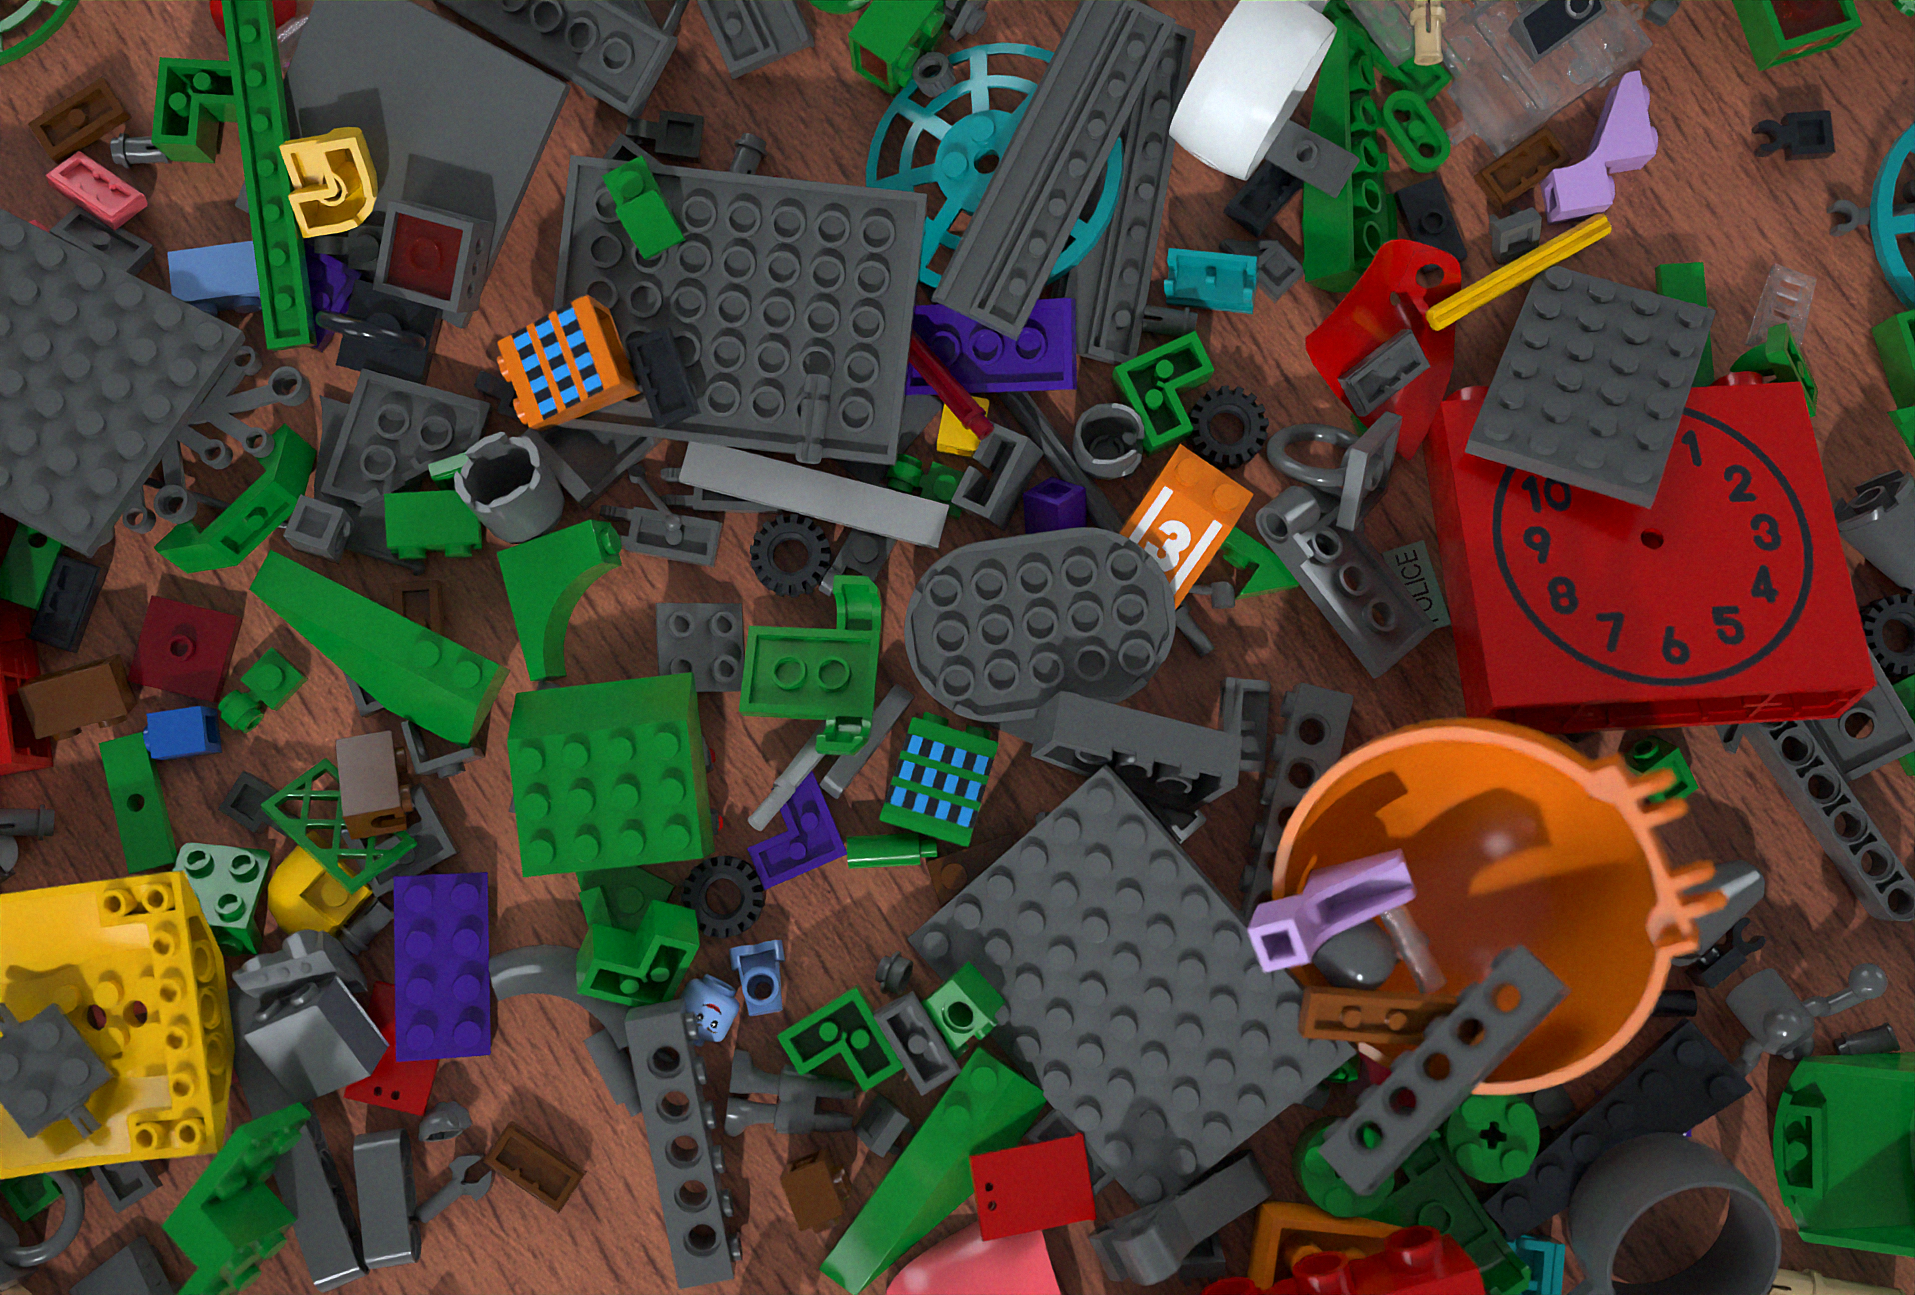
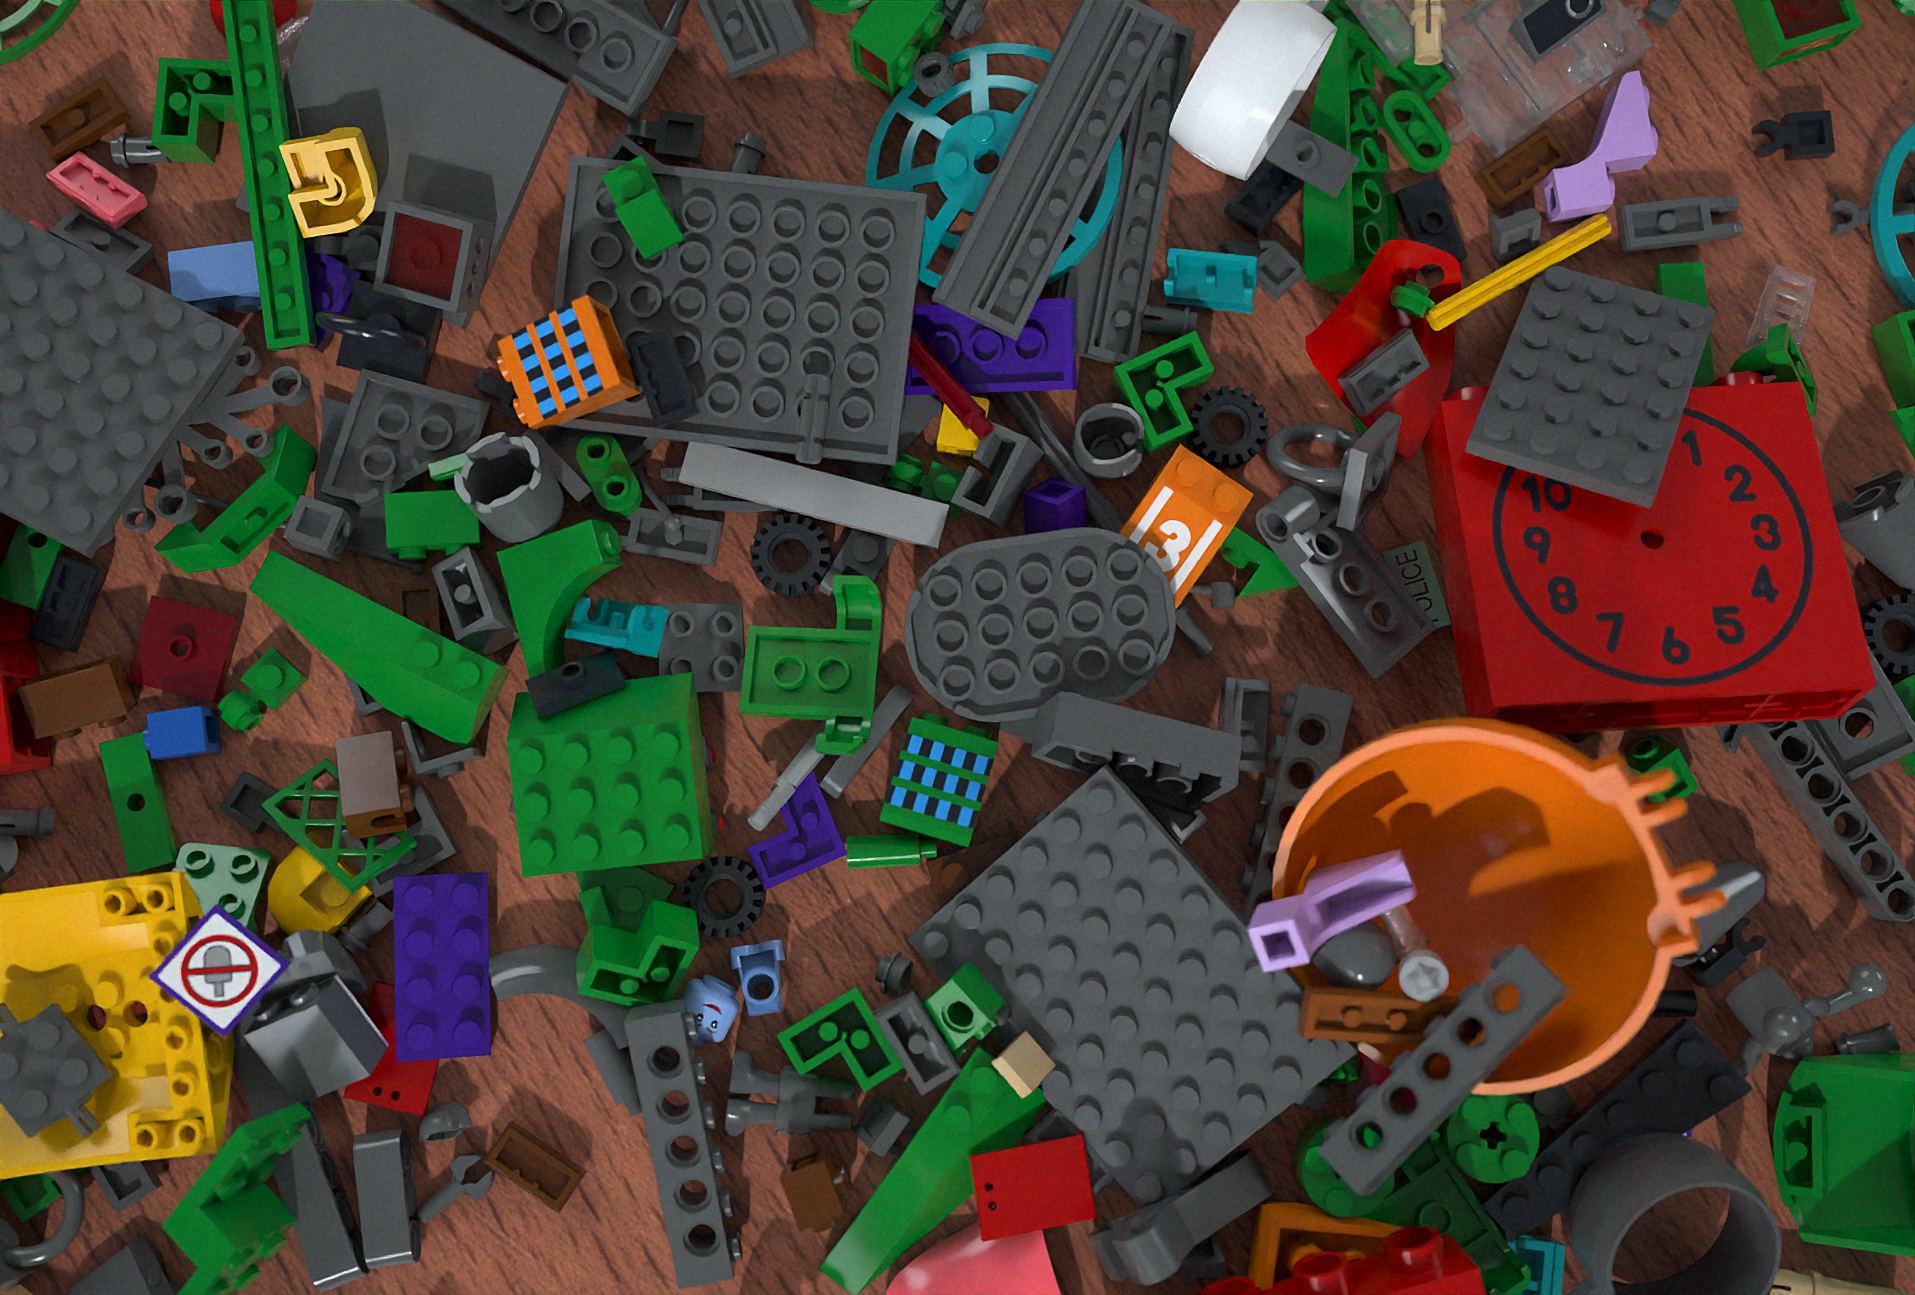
(219, 970): none -> piece
(475, 603): none -> dark grey slope
(575, 683): none -> black plate
(607, 472): none -> green plate
(619, 626): none -> teal hinge
(1023, 1064): none -> tan tile
(1412, 299): none -> green plate
(1423, 975): none -> light grey tile
(1675, 223): none -> dark grey hinge

